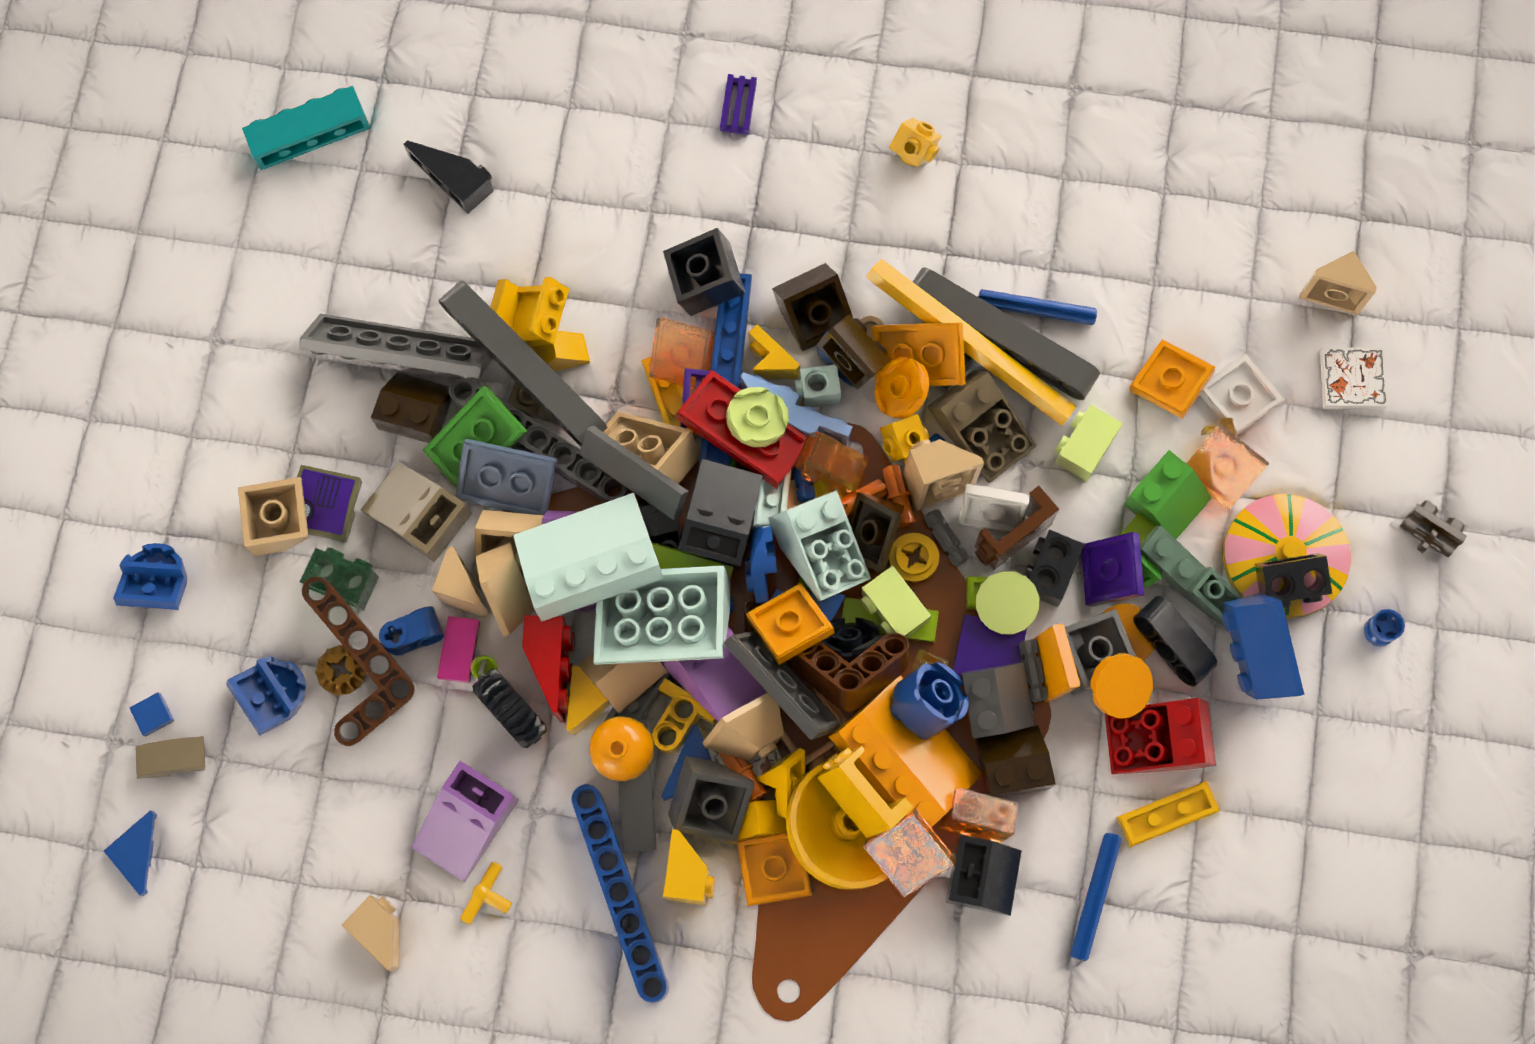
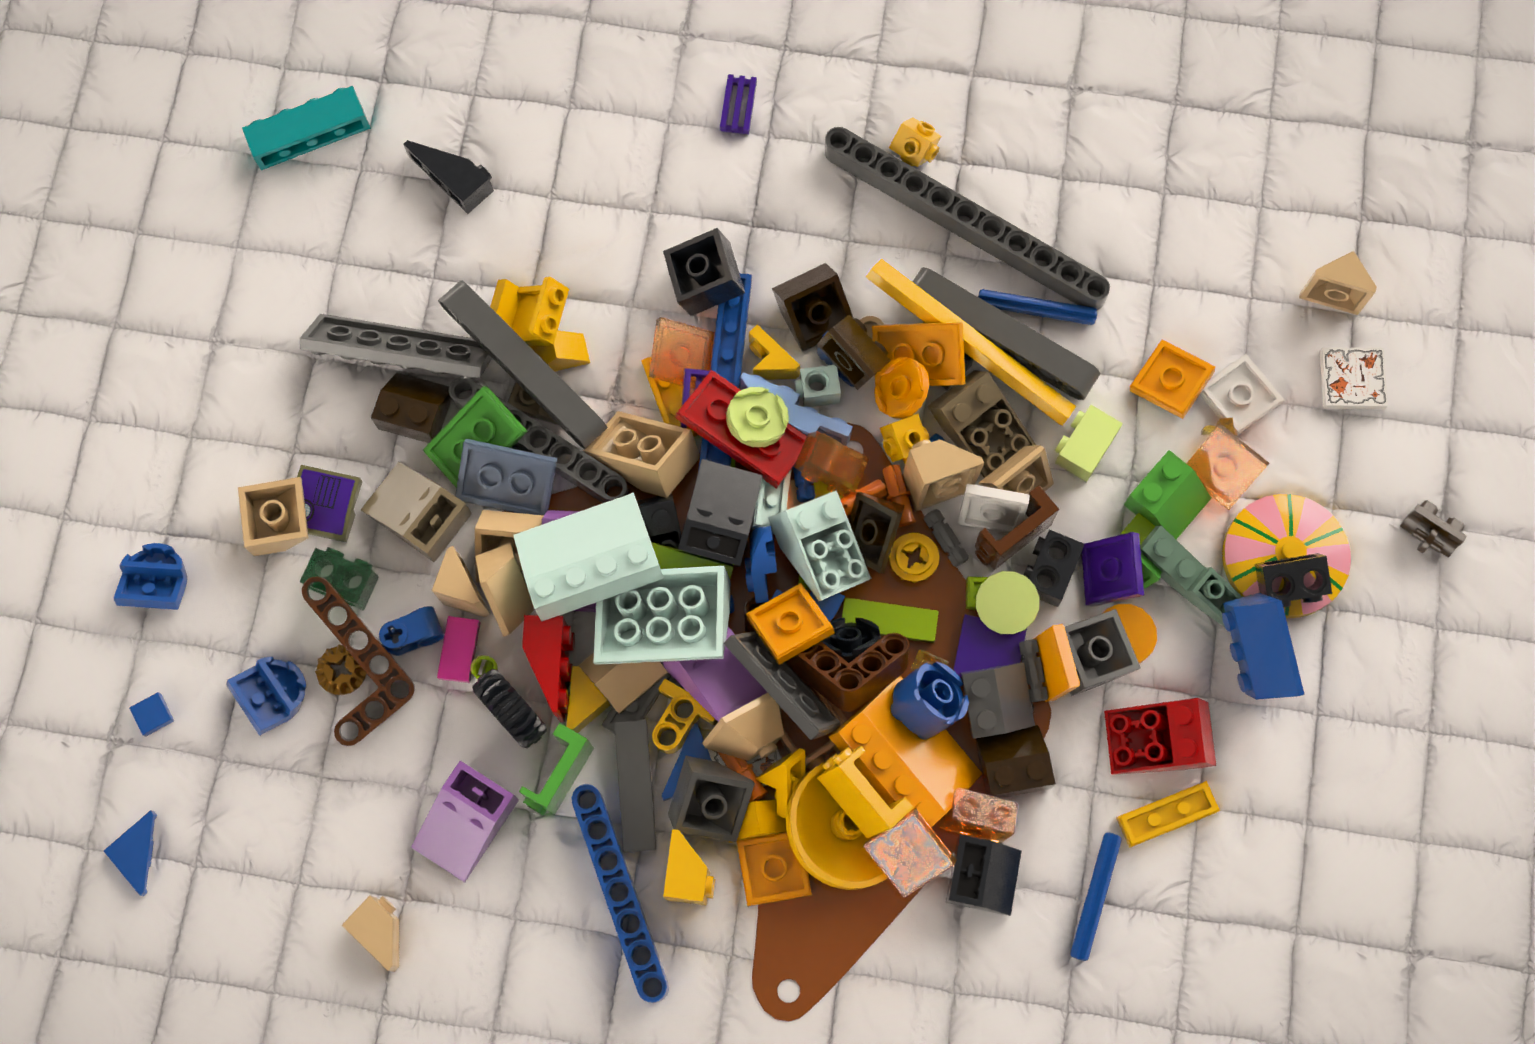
(169, 757): dark tan slope -> none
(483, 893): yellow piece -> none
(563, 775): none -> bright green panel
(621, 748): light orange cylinder -> none
(633, 472): dark grey tile -> none
(894, 604): yellowish green brick -> none
(972, 230): none -> dark grey beam
(1022, 472): none -> tan slope
(1121, 685): light orange tile -> none
(1175, 641): black beam -> none
(1388, 622): blue wheel -> none

